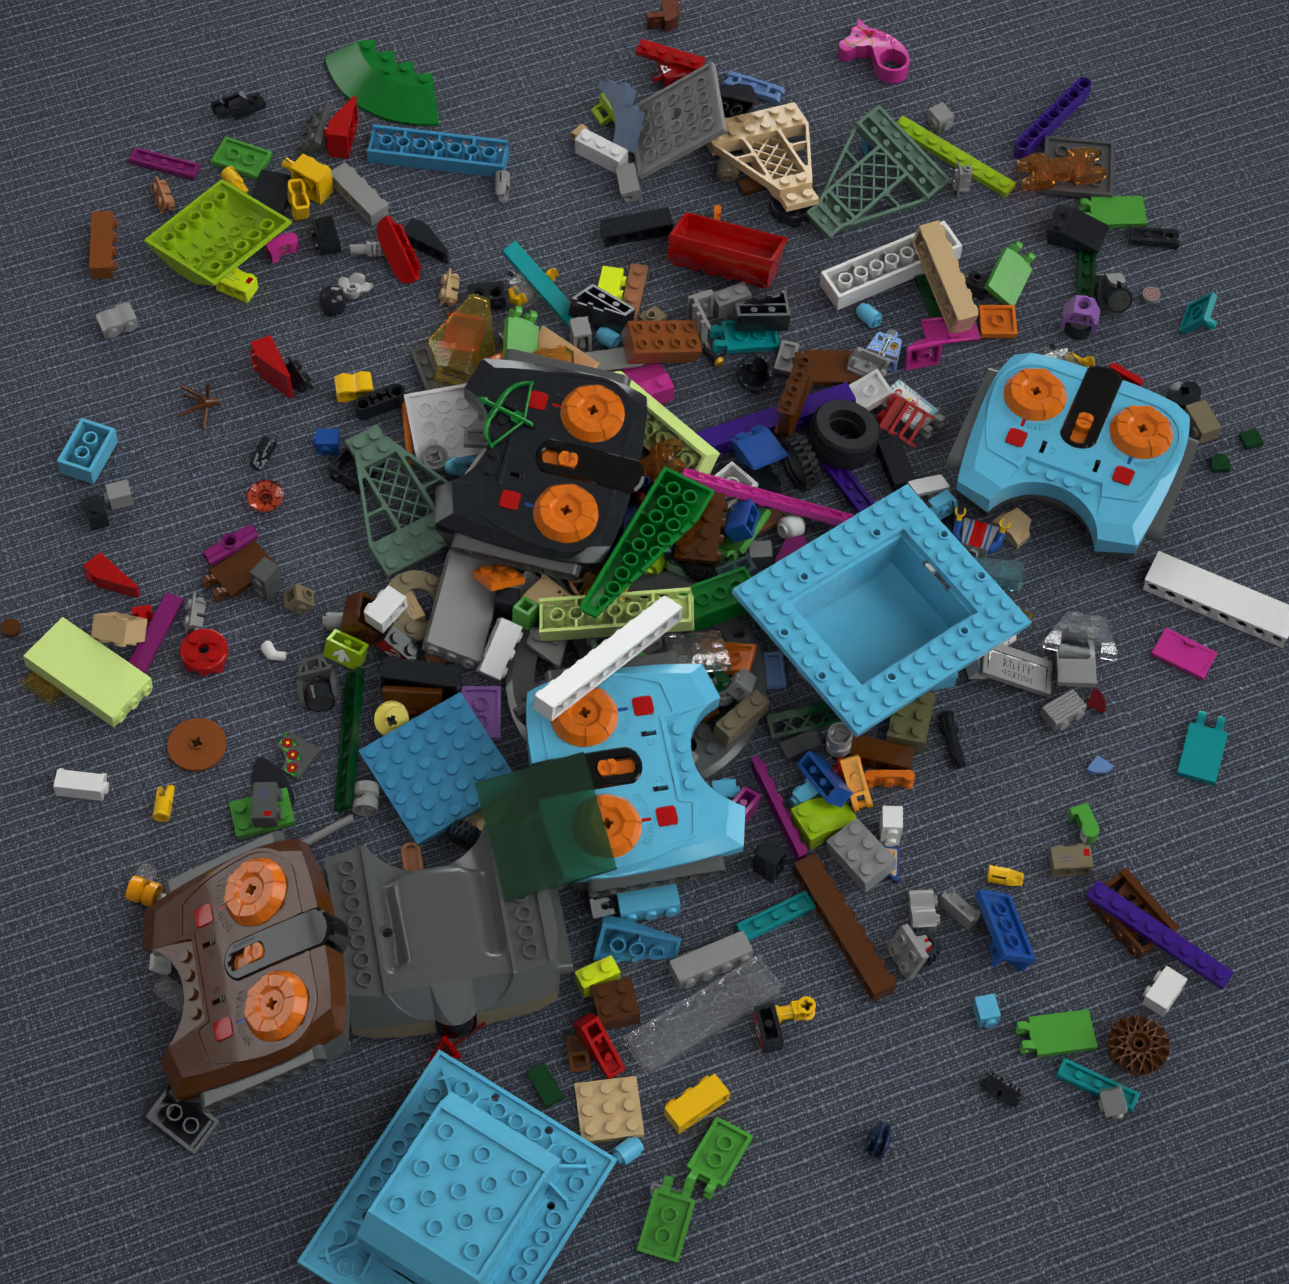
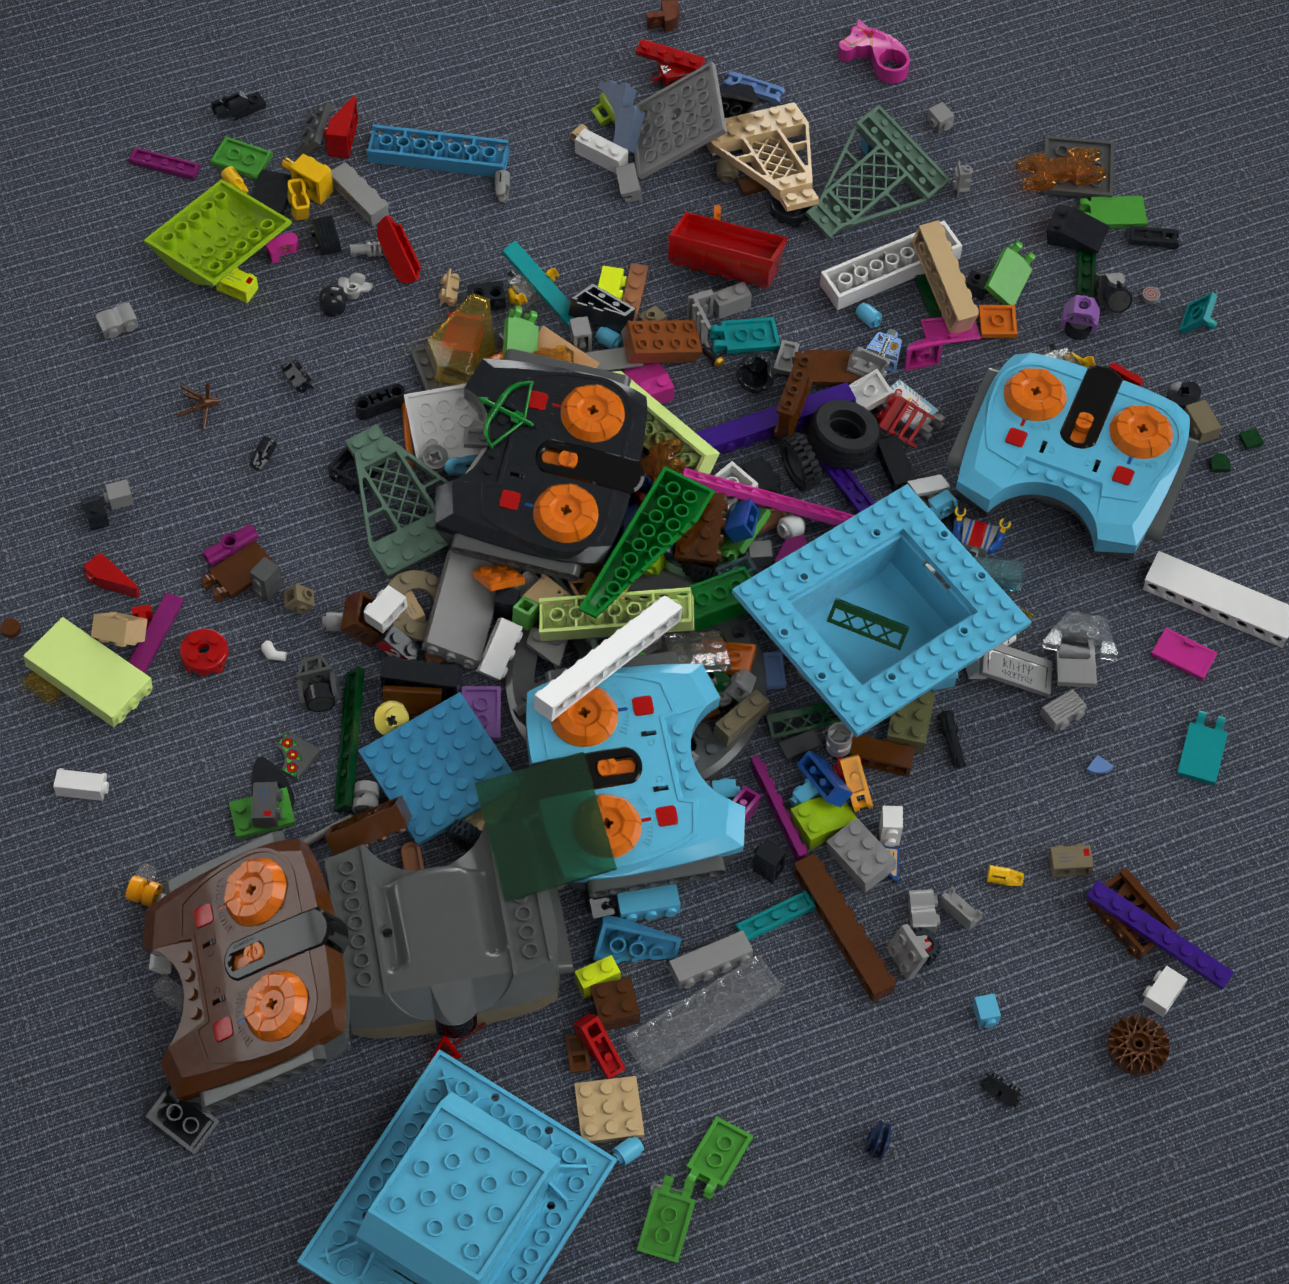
(87, 451): medium azure brick -> none
(102, 245): dark orange brick -> none
(162, 195): nougat hinge -> none
(163, 803): yellow hinge -> none
(194, 607): light grey hinge -> none
(198, 758): dark orange piece -> none
(265, 489): clear red dish -> none
(270, 365): red slope -> none
(326, 441): blue brick -> none
(345, 649): lime brick -> none
(352, 386): yellow brick -> none
(369, 826): none -> reddish brown brick
(383, 85): green brick -> none
(425, 240): black slope -> none
(545, 1085): dark green tile -> none
(636, 227): black brick -> none
(696, 1103): yellow brick -> none
(757, 447): blue slope -> none
(762, 314): black wedge -> none
(768, 1028): black brick -> none
(796, 1011): yellow connector -> none
(869, 616): none -> dark green fence
(890, 778): orange plate -> none
(953, 155): lime plate -> none
(1005, 929): blue plate -> none
(1019, 530): tan slope -> none
(1052, 118): dark purple beam -> none
(1057, 1034): bright green tile -> none
(1085, 821): bright green leg -> none
(1092, 1082): teal tile -> none
(1097, 701): dark red tile -> none
(1113, 1102): light grey brick -> none

